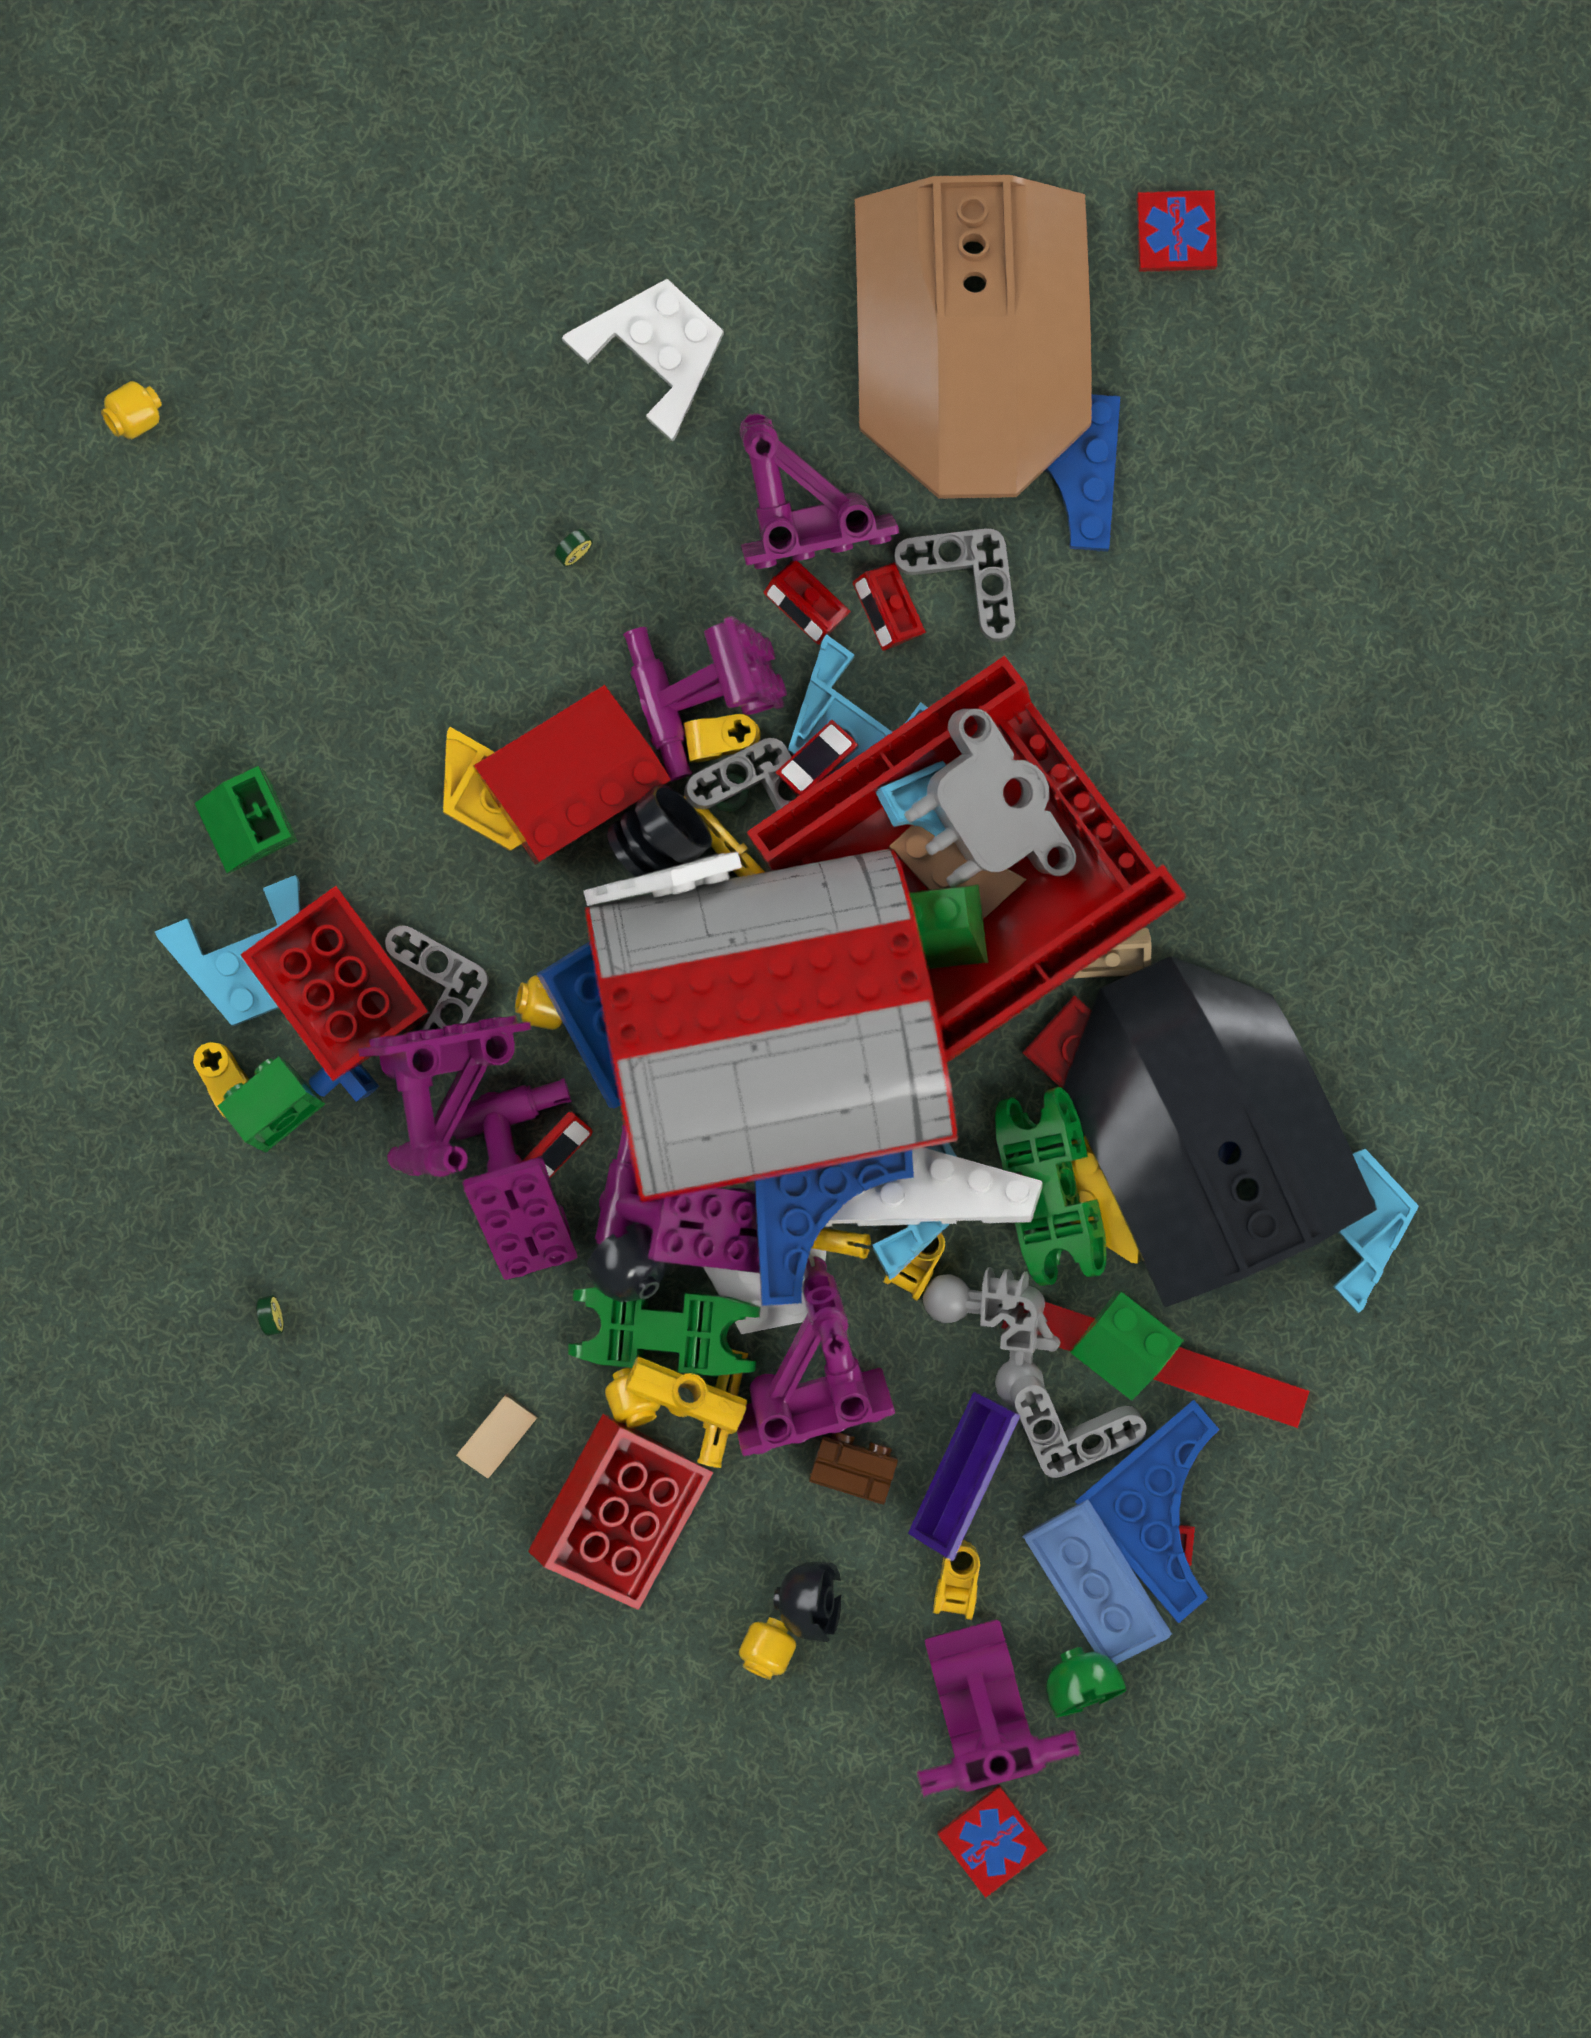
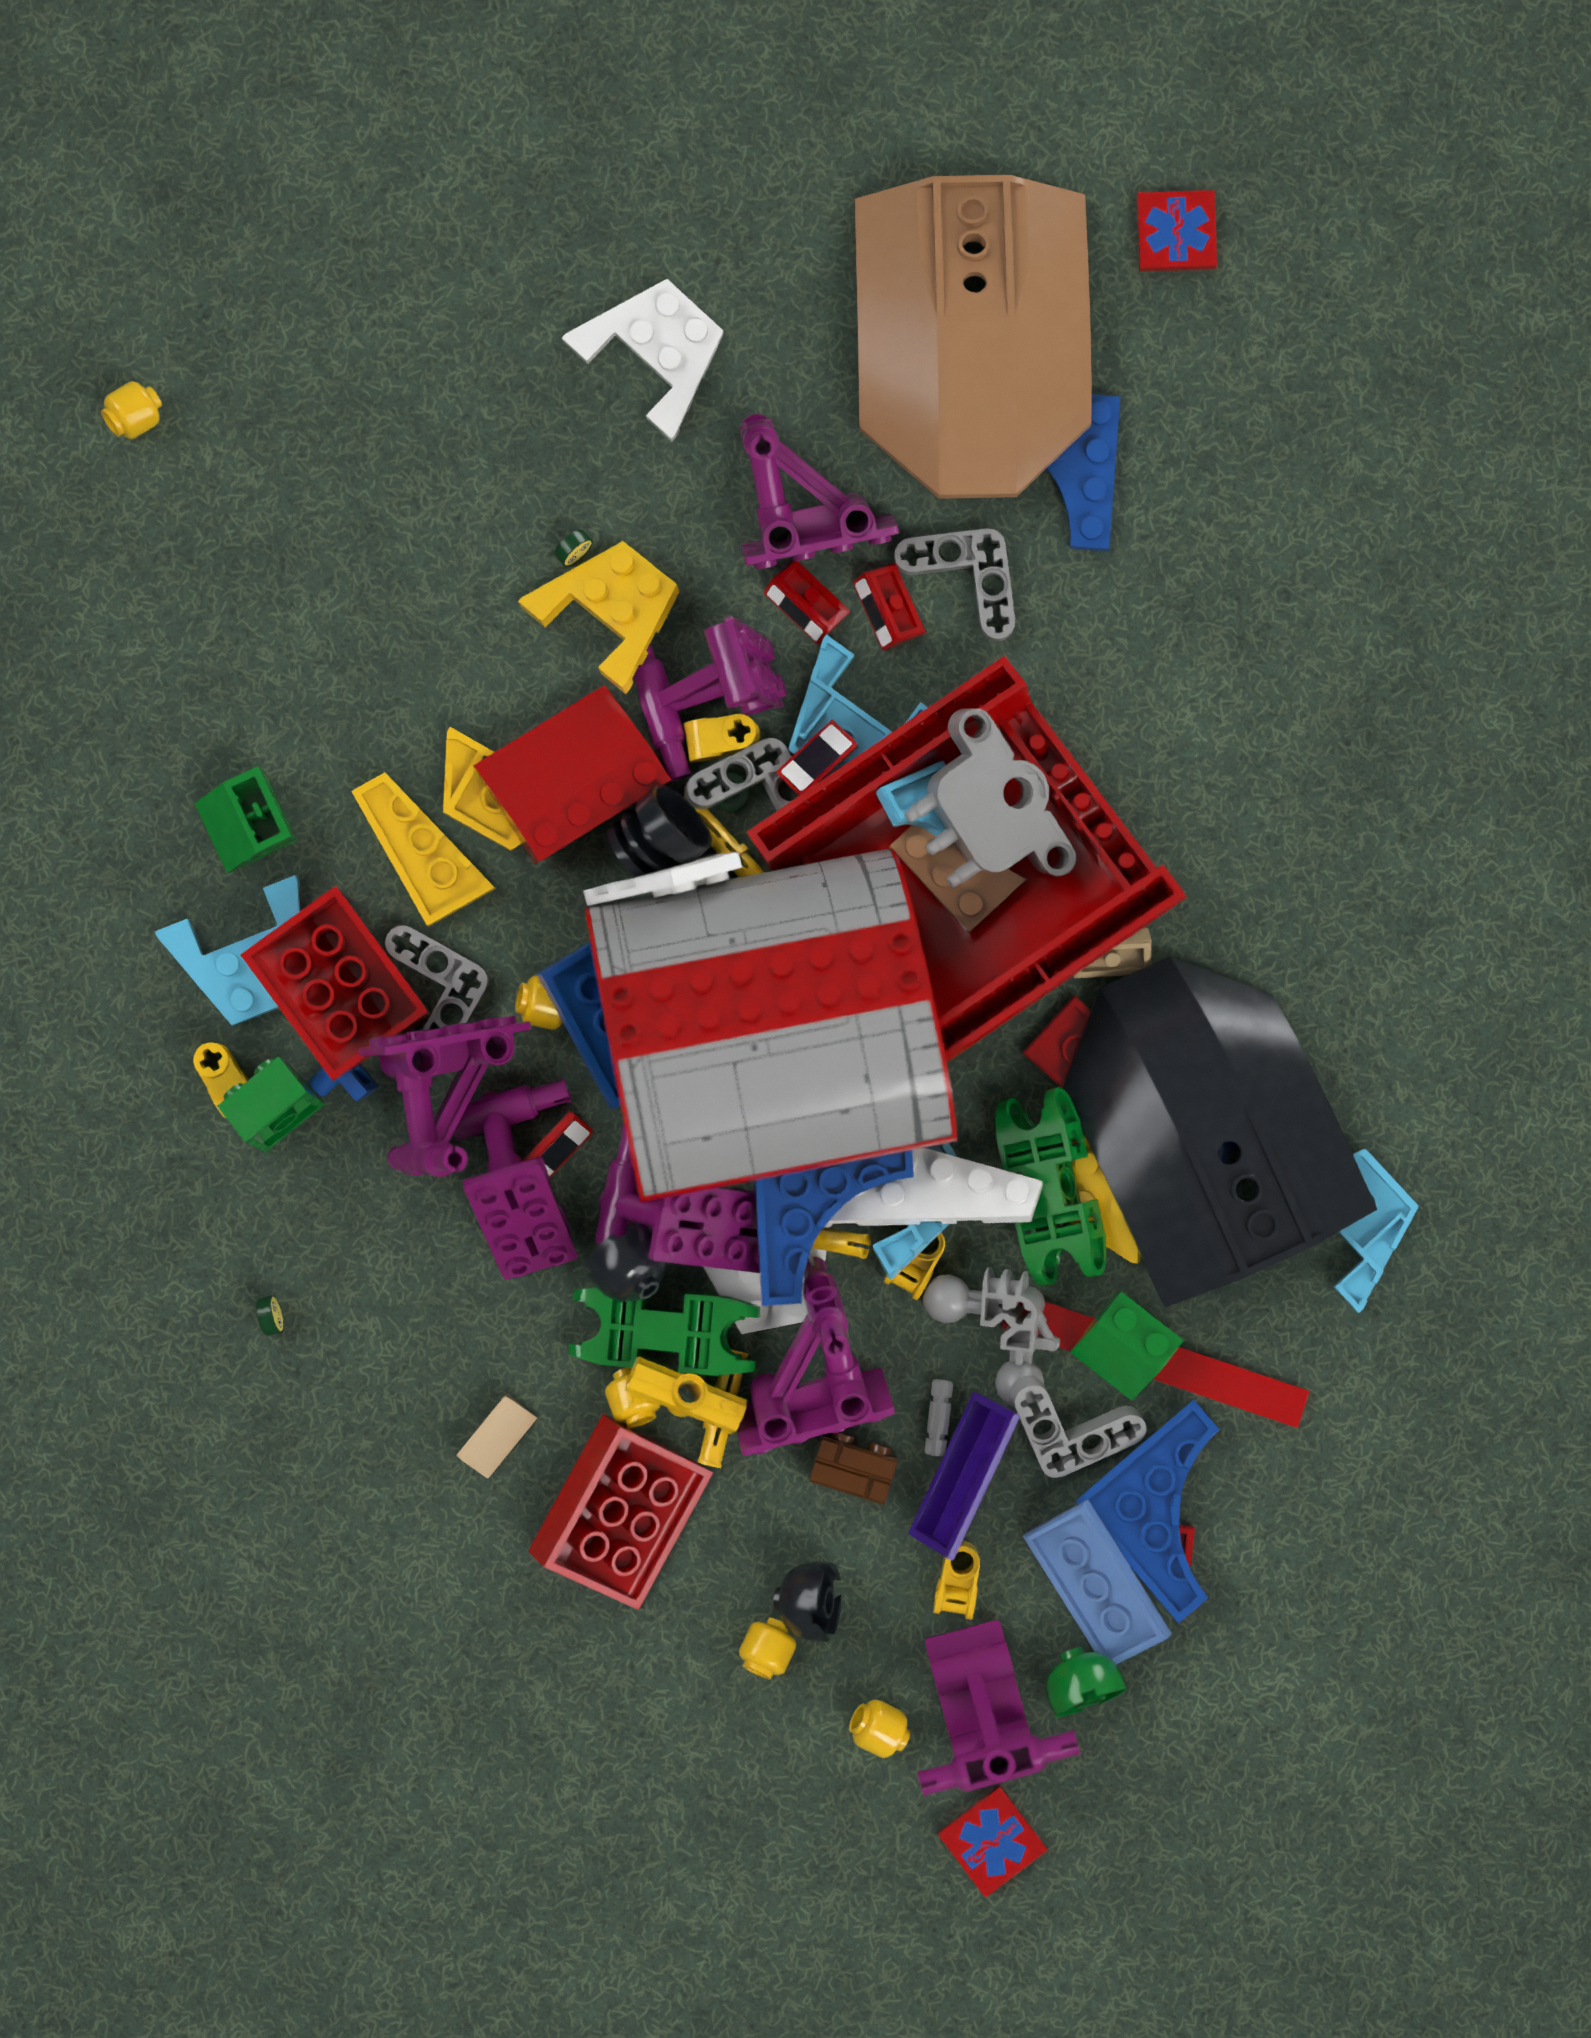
(423, 857): none -> yellow wing
(619, 592): none -> yellow wing
(879, 1728): none -> yellow head
(938, 1417): none -> light grey axle
(950, 926): green slope -> none

